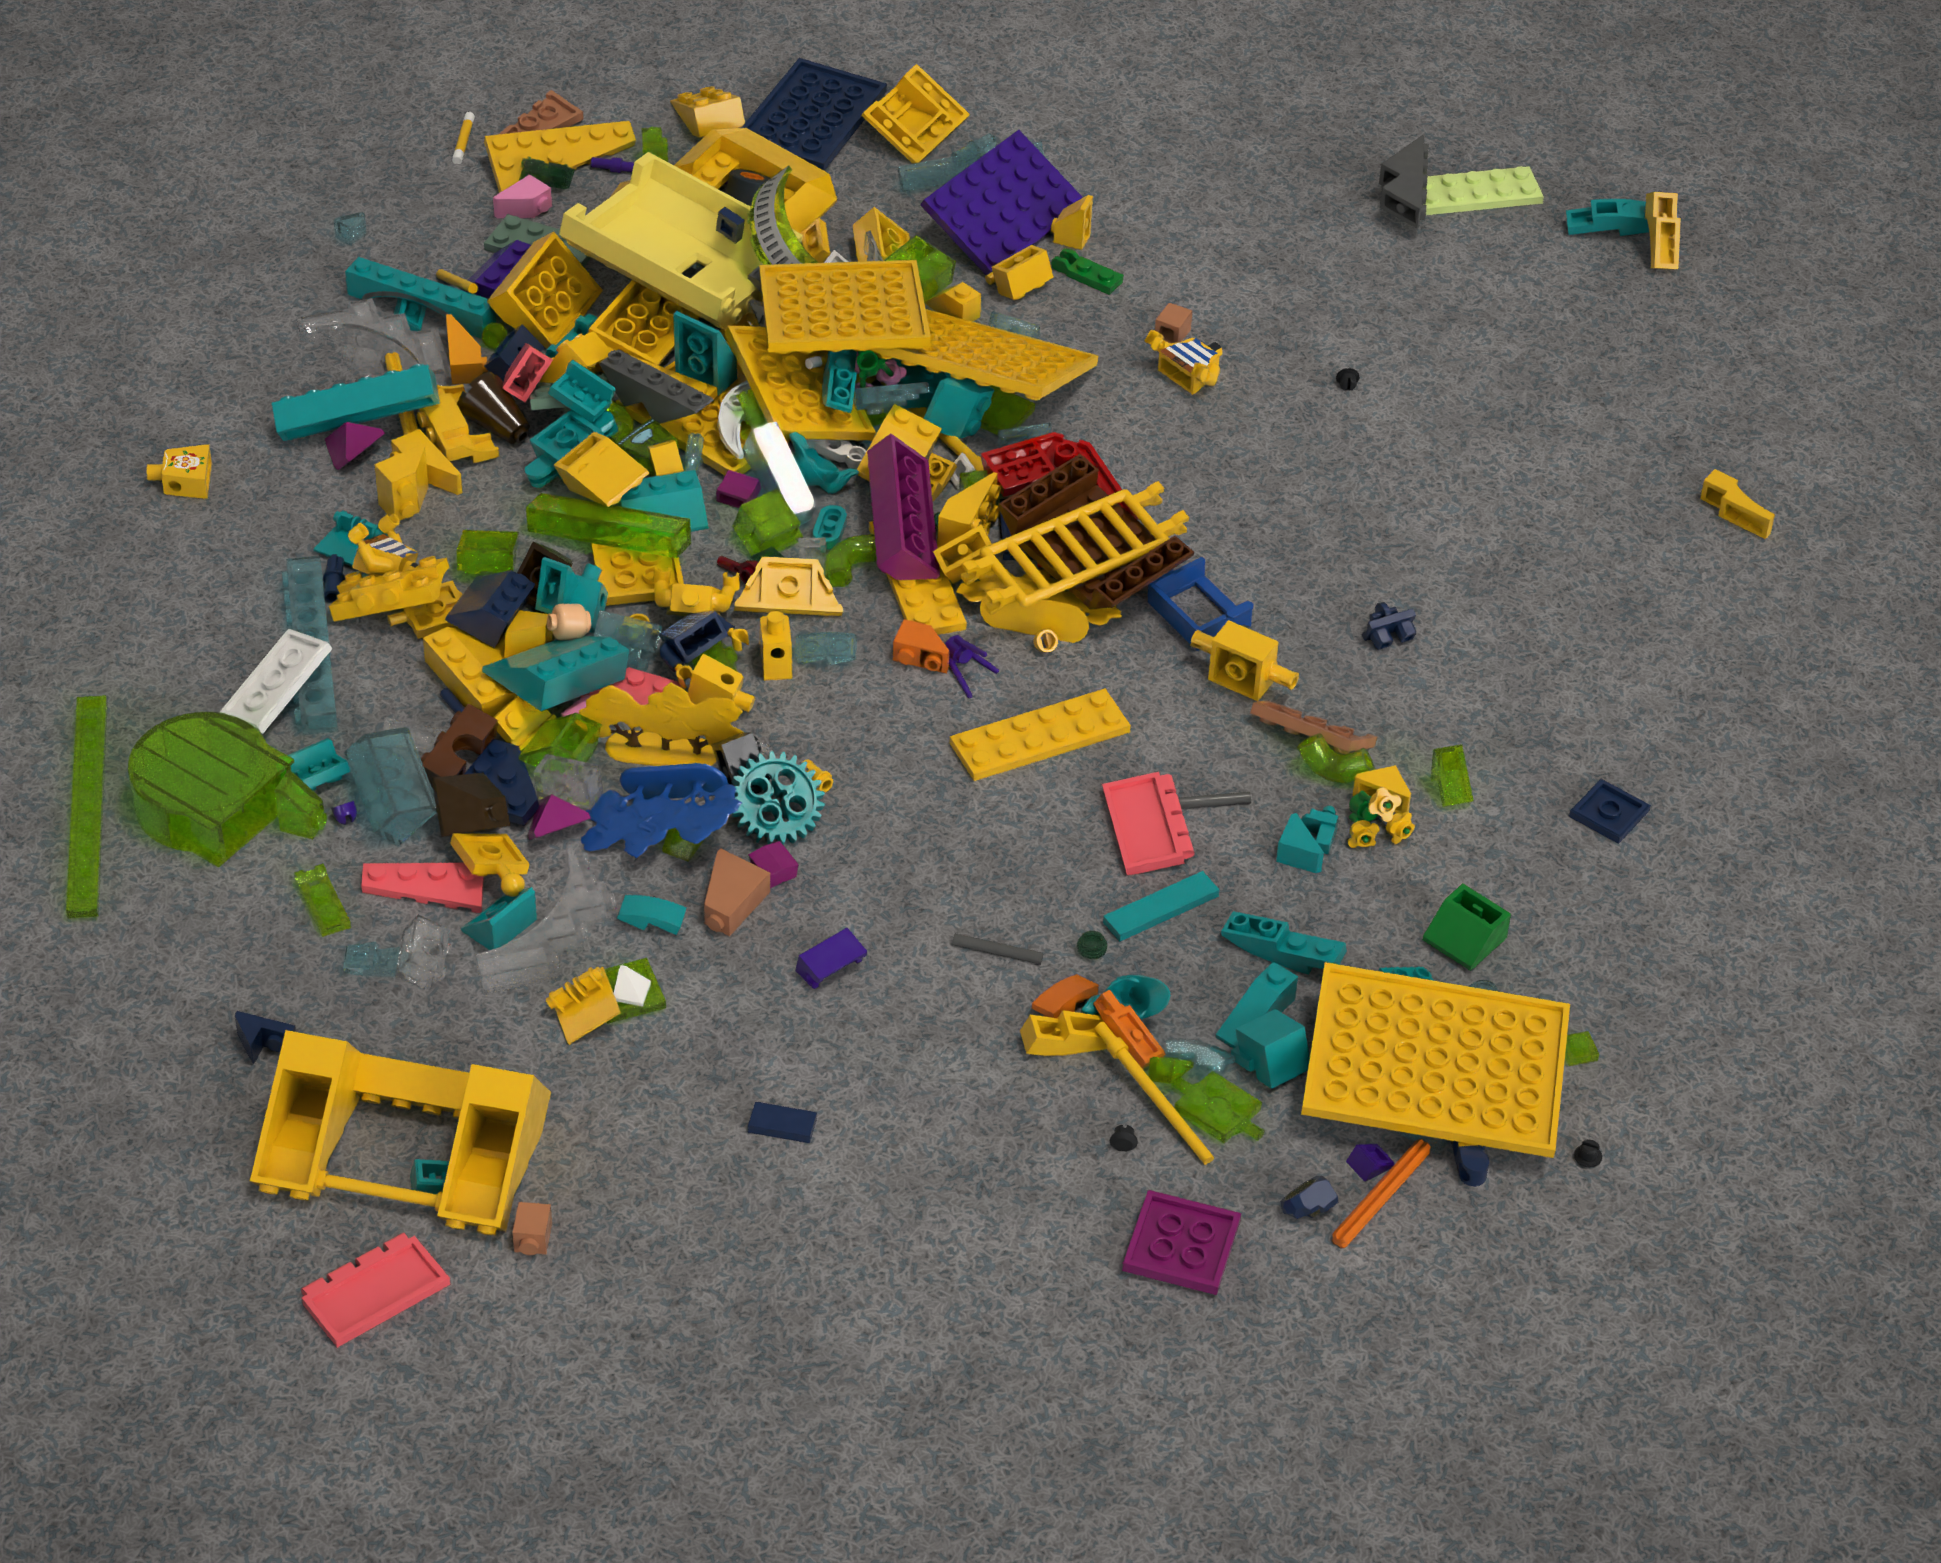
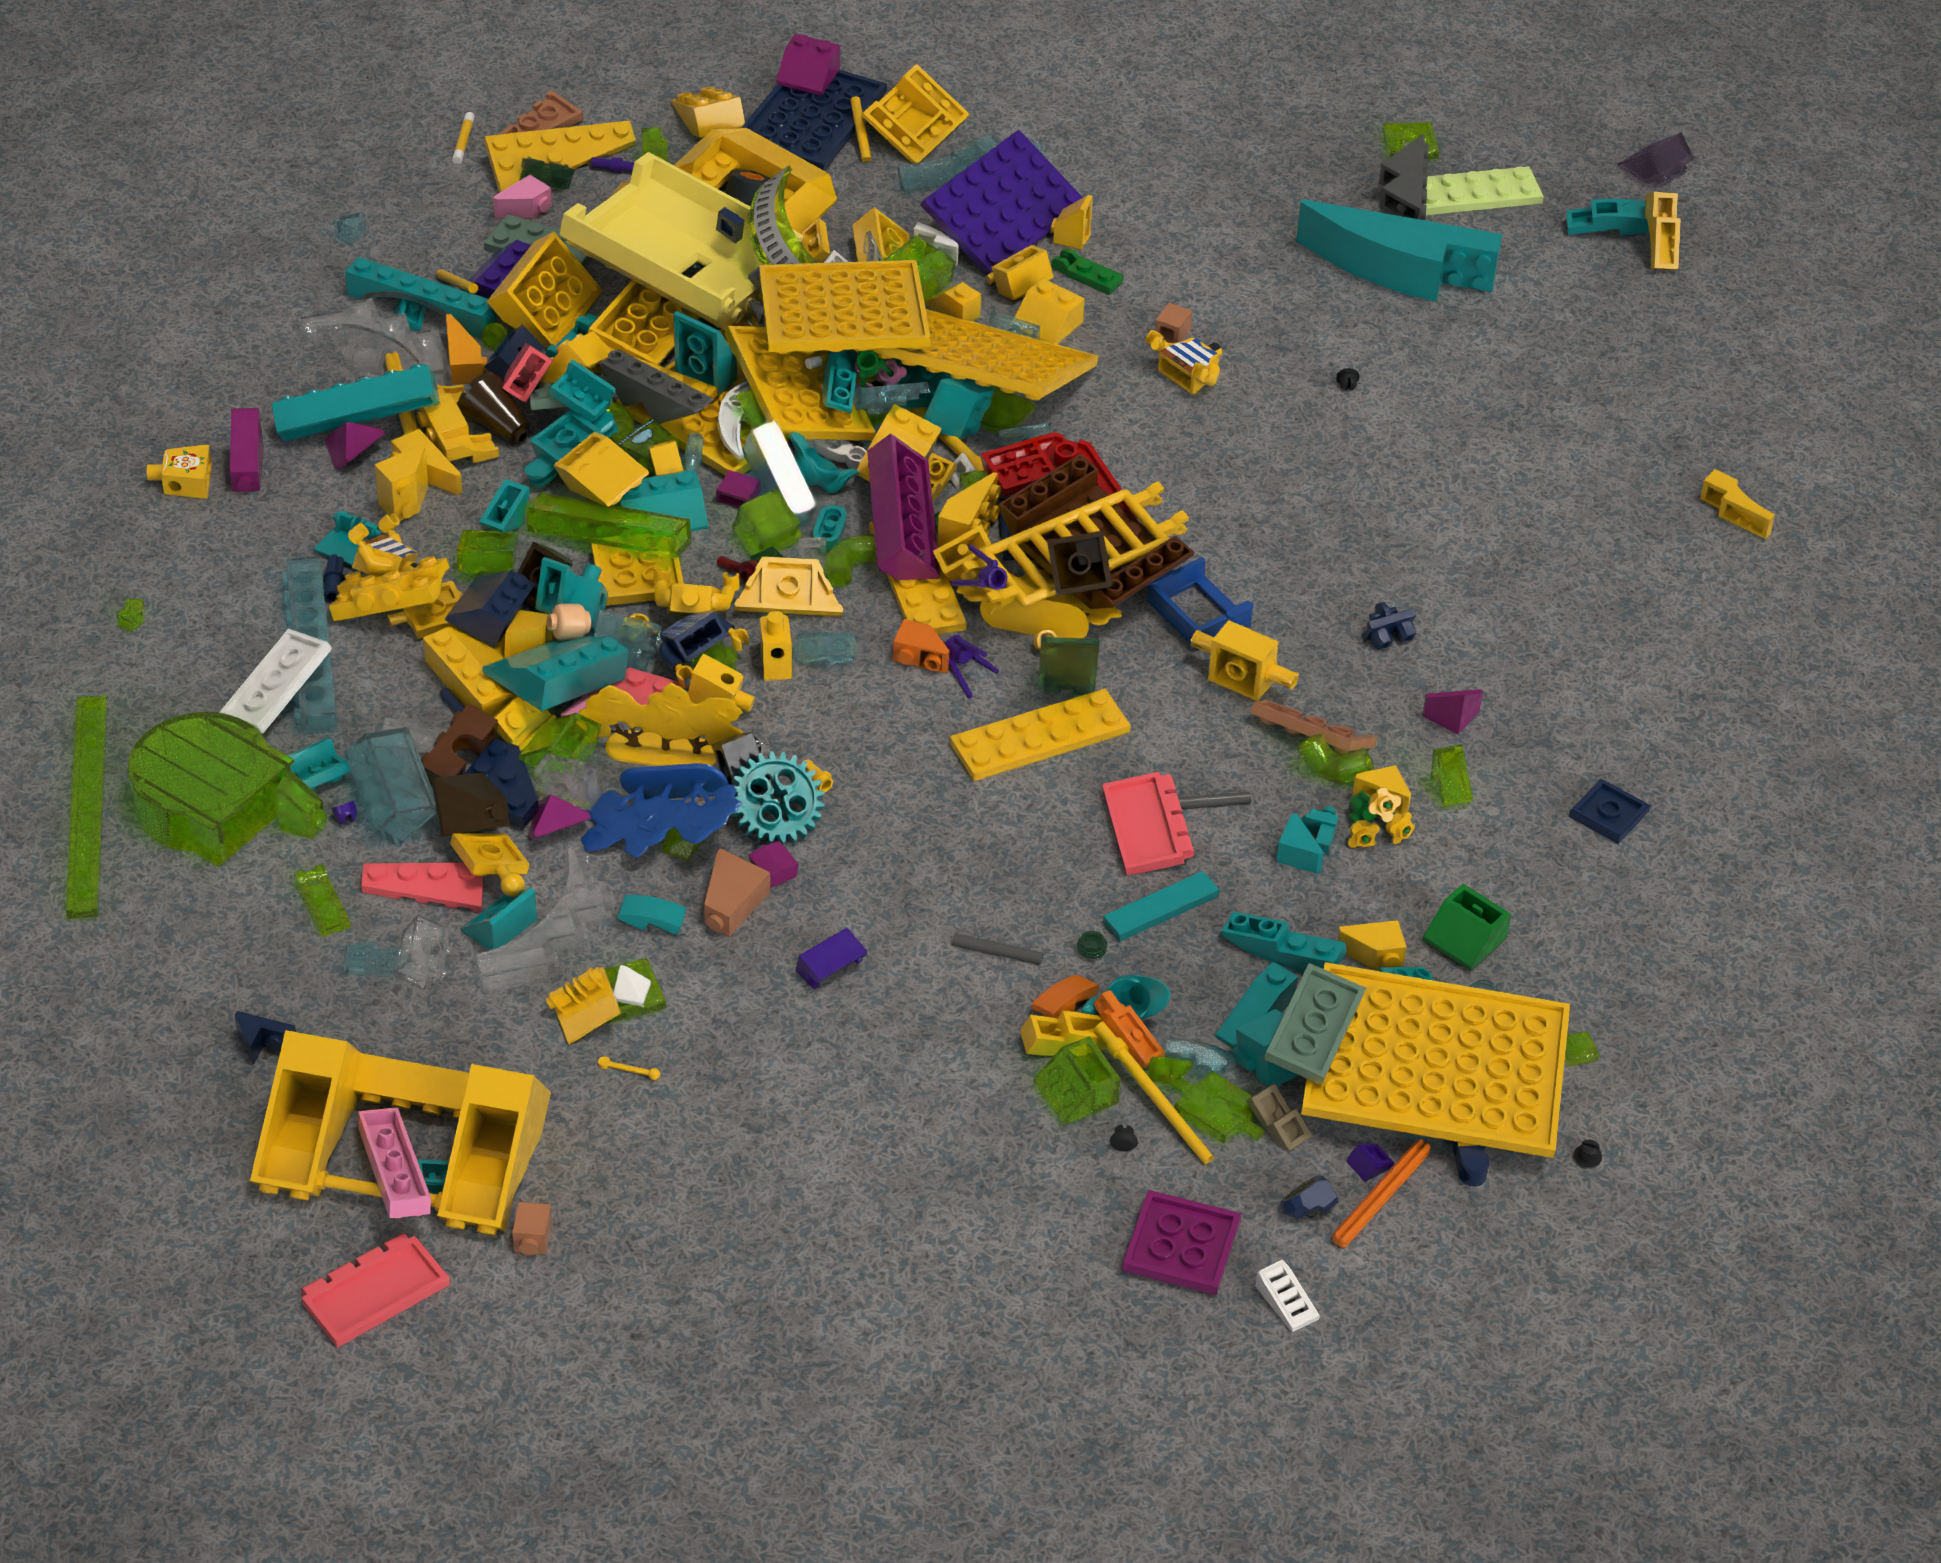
(132, 614): none -> clear neon green piece
(246, 450): none -> magenta slope
(394, 1163): none -> bright pink piece
(507, 507): none -> teal slope
(604, 1063): none -> yellow hinge
(782, 1122): dark blue tile -> none
(809, 64): none -> magenta slope
(860, 129): none -> yellow bar
(938, 240): none -> white slope
(989, 576): none -> dark purple plant
(1052, 309): none -> yellow slope
(1068, 665): none -> clear green slope
(1078, 1081): none -> clear neon green slope
(1079, 563): none -> dark brown slope
(1276, 1278): none -> white slope
(1279, 1121): none -> dark tan slope
(1315, 1023): none -> sand green plate
(1375, 944): none -> yellow slope
(1398, 133): none -> clear neon green piece
(1400, 250): none -> teal slope
(1453, 709): none -> magenta slope
(1659, 159): none -> clear purple slope

